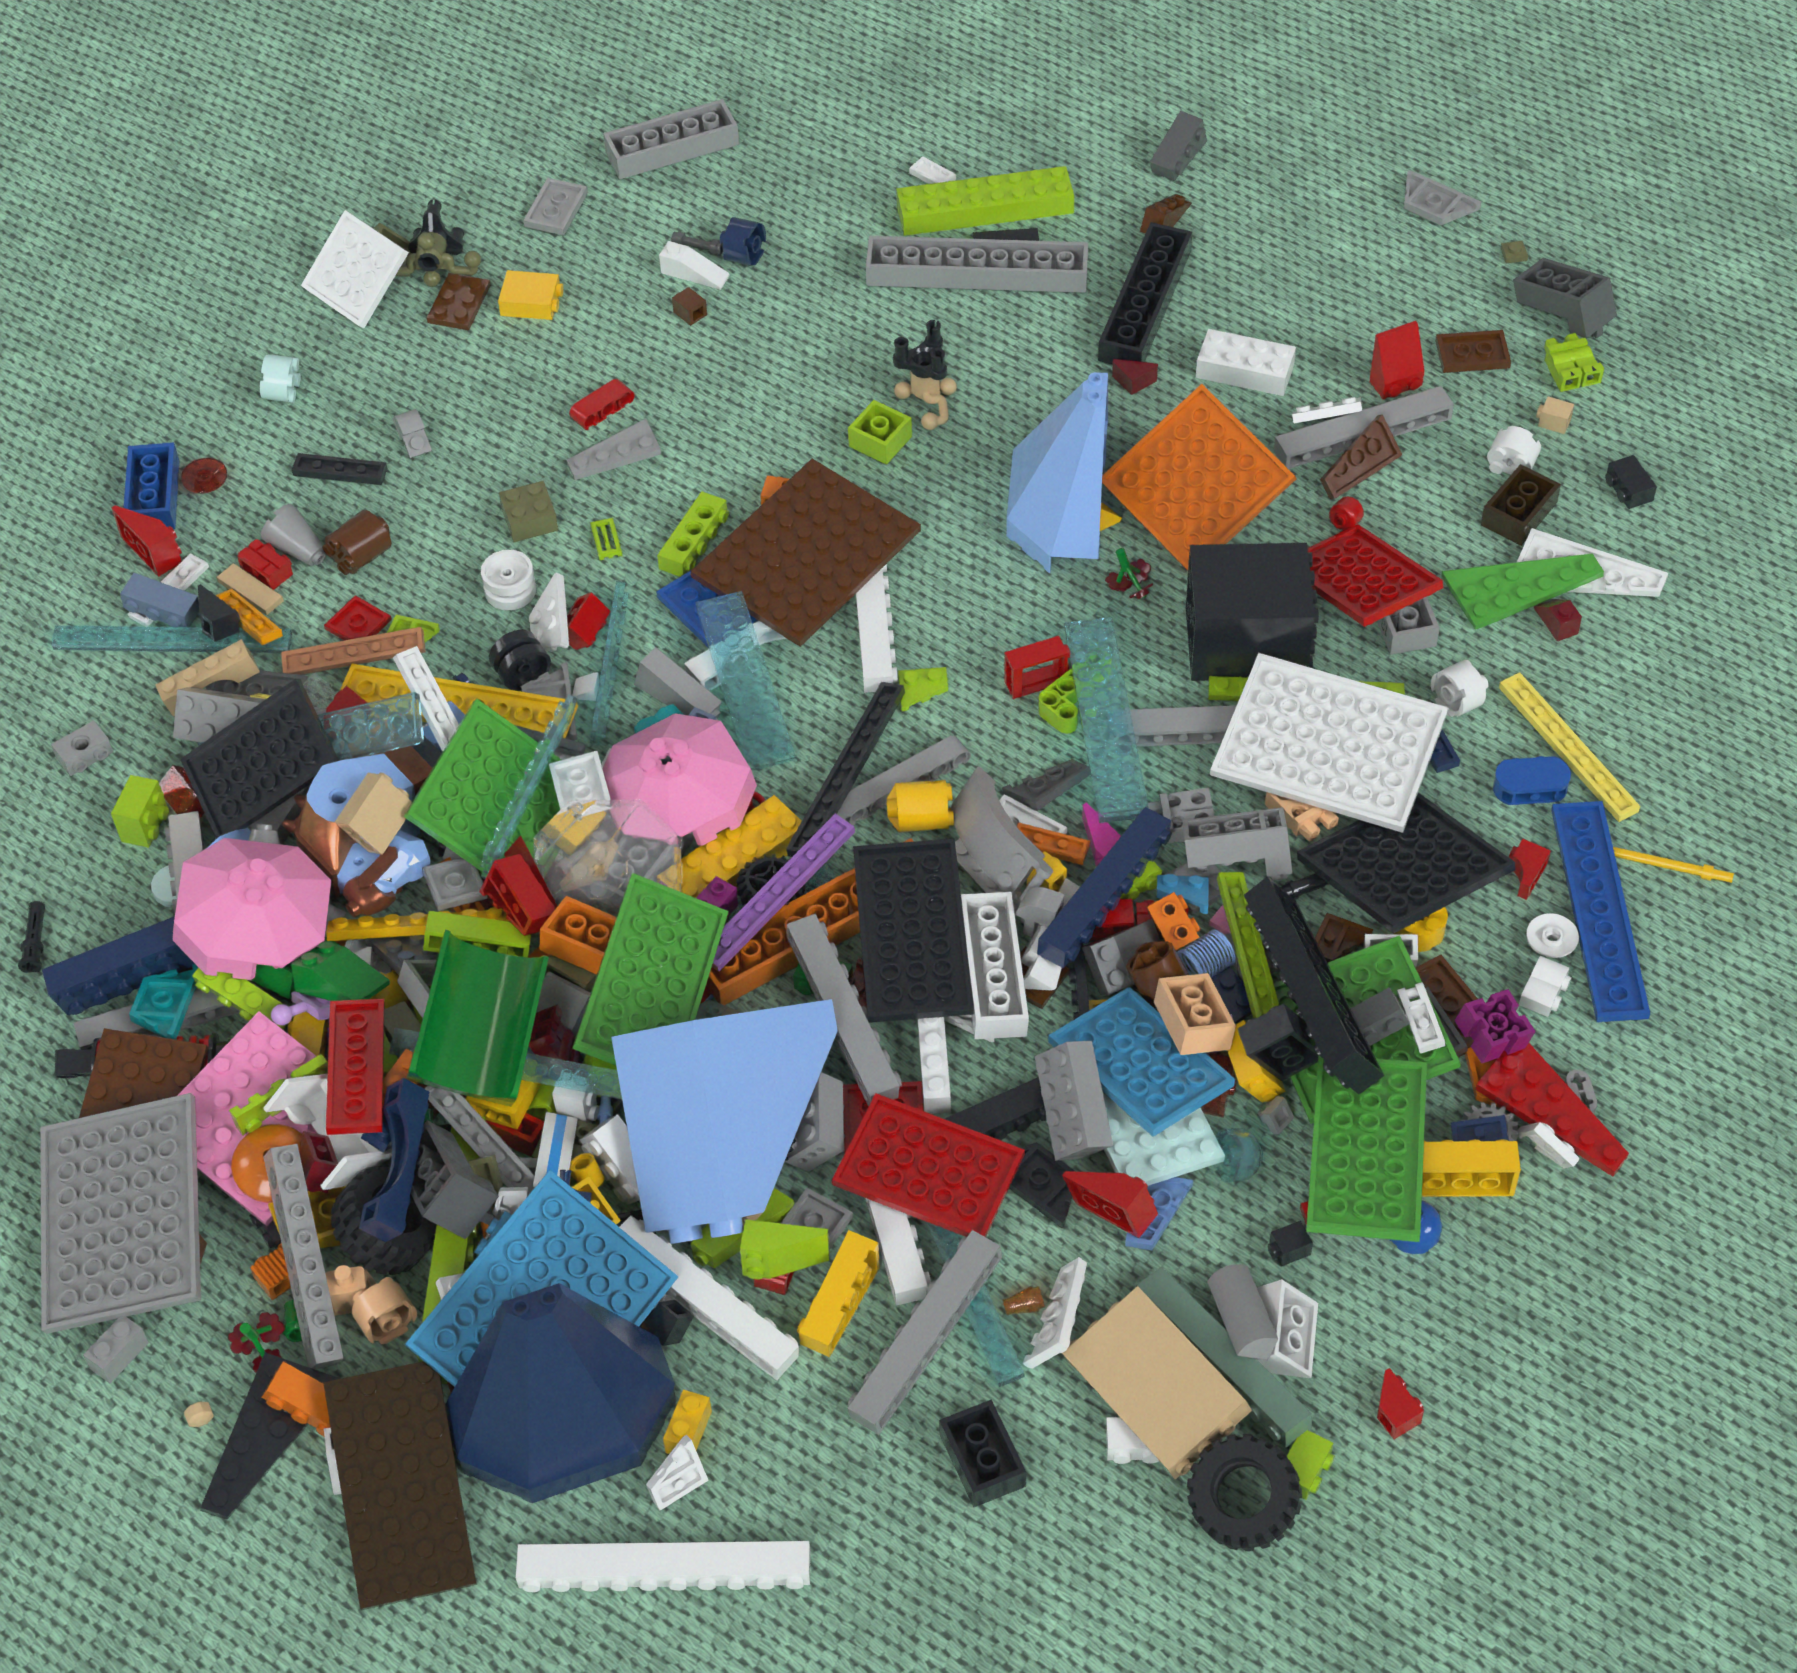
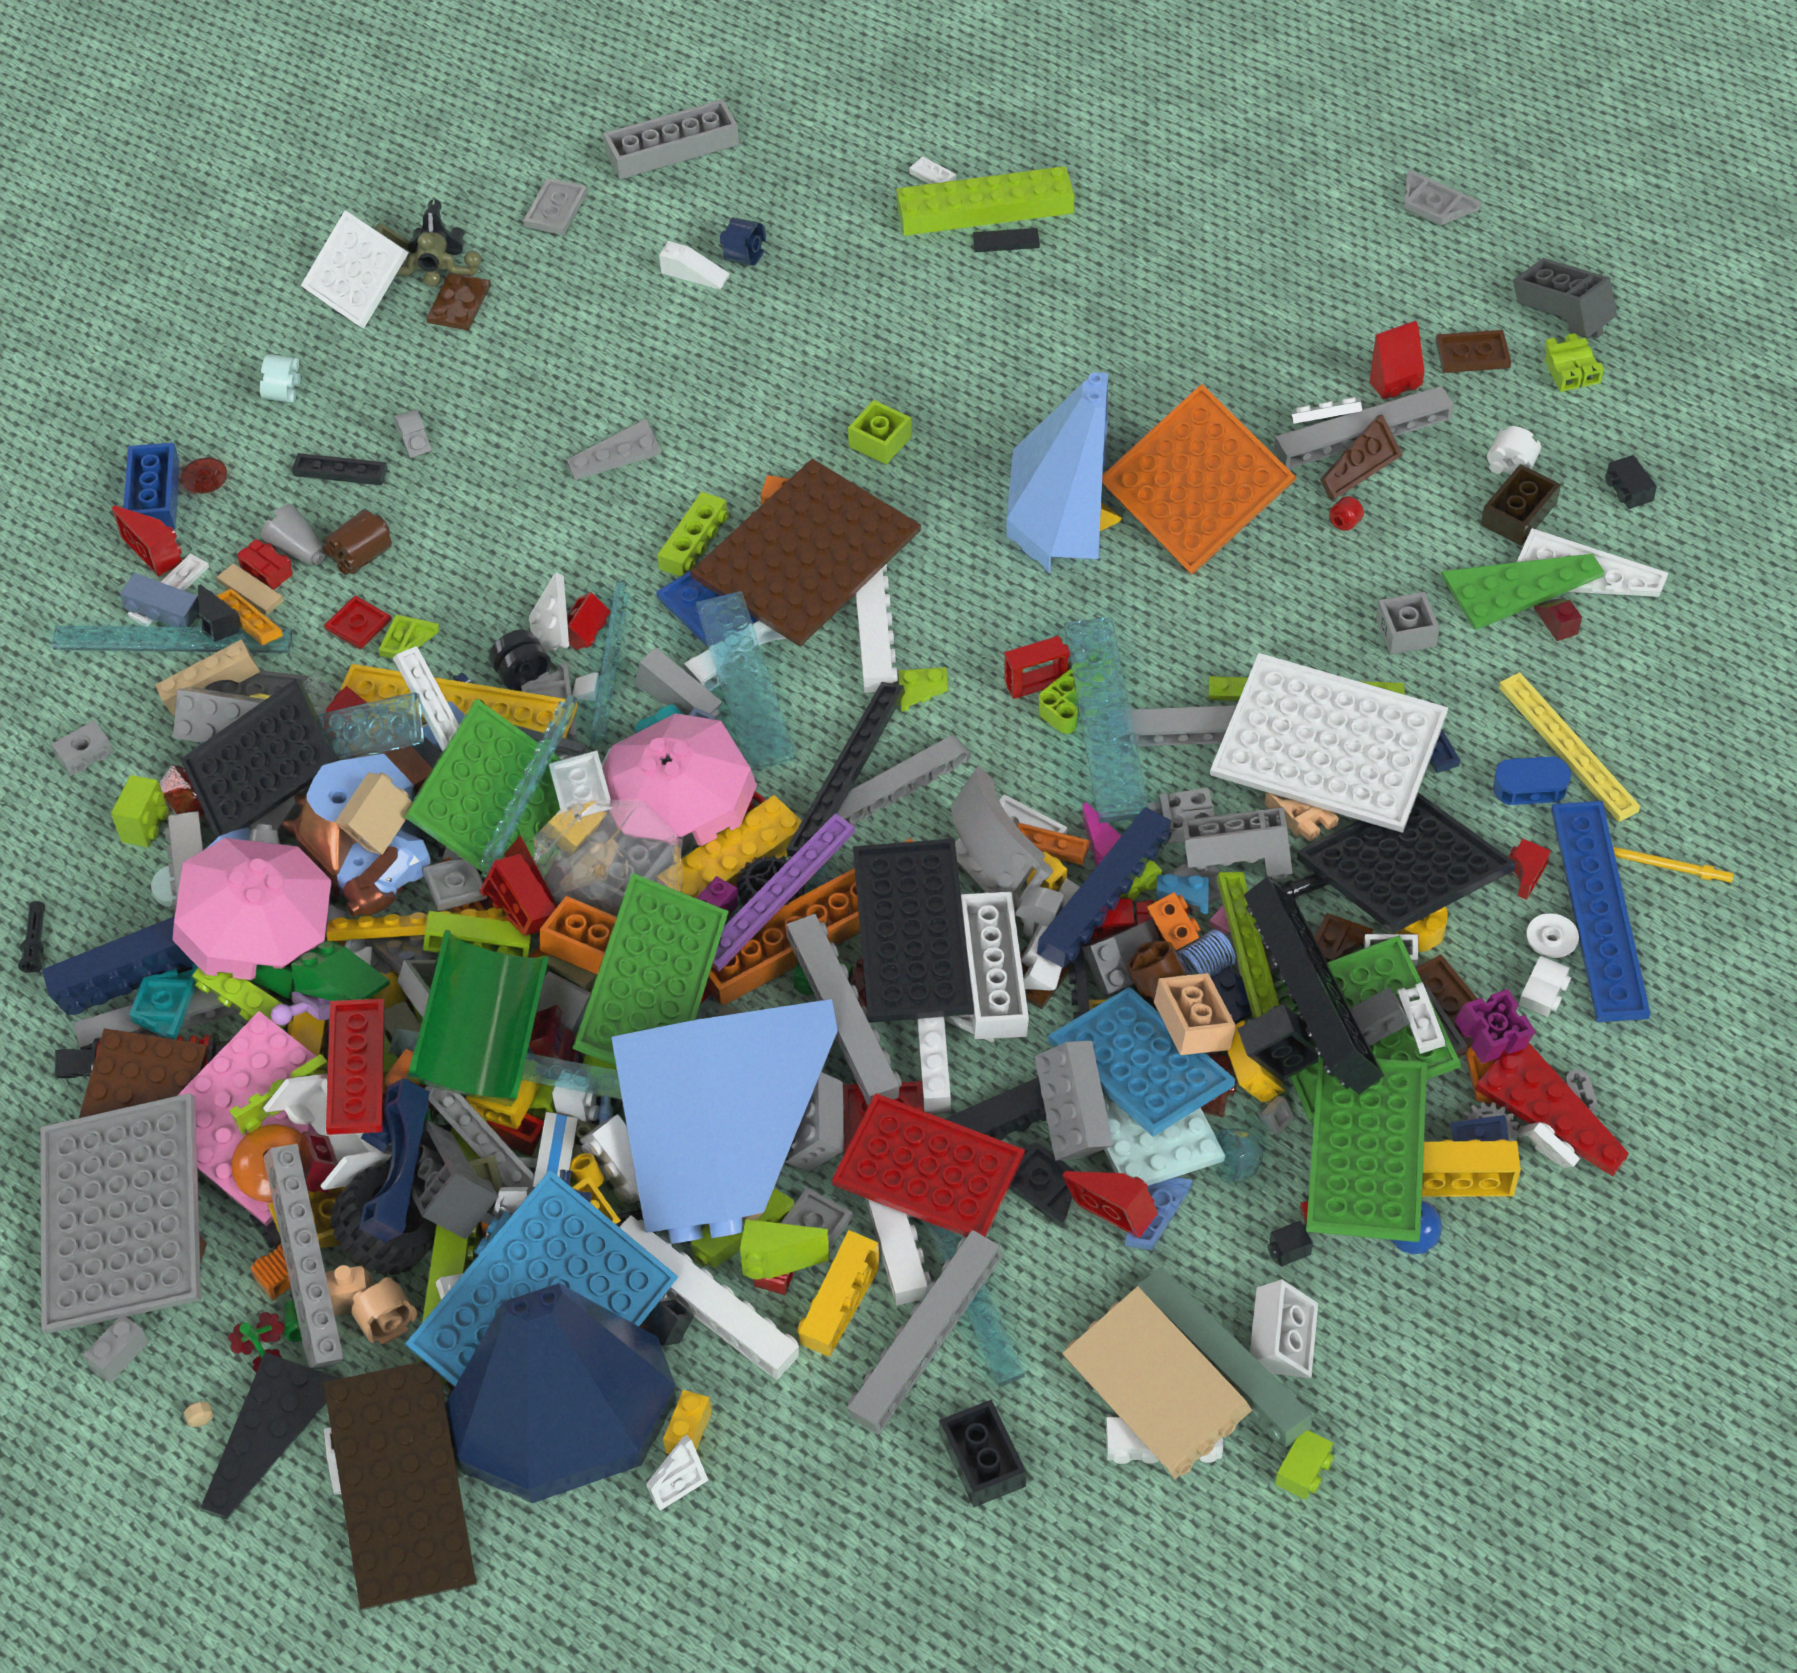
(299, 1396): orange brick -> none
(351, 651): nougat plate -> none
(508, 580): white wheel -> none
(528, 511): olive brick -> none
(530, 295): yellow brick -> none
(601, 403): red beam -> none
(609, 552): lime tile -> none
(663, 1565): white brick -> none
(689, 306): reddish brown brick -> none
(714, 246): dark grey bar -> none
(920, 806): yellow cylinder -> none
(926, 370): wheel -> none
(977, 264): light grey brick -> none
(1025, 1301): clear orange cone -> none
(1042, 790): dark grey wing -> none
(1059, 1315): white wing -> none
(1134, 374): dark red slope -> none
(1136, 571): dark red plant -> none
(1145, 294): black brick -> none
(1165, 212): reddish brown slope -> none
(1179, 146): dark grey wedge -> none
(1217, 1464): black tyre -> none
(1243, 1312): light grey brick -> none
(1245, 362): white brick -> none
(1249, 604): black piece -> none
(1368, 576): red plate -> none
(1397, 1407): red slope -> none
(1459, 688): white brick -> none
(1514, 252): olive plate -> none
(1555, 415): tan brick -> none

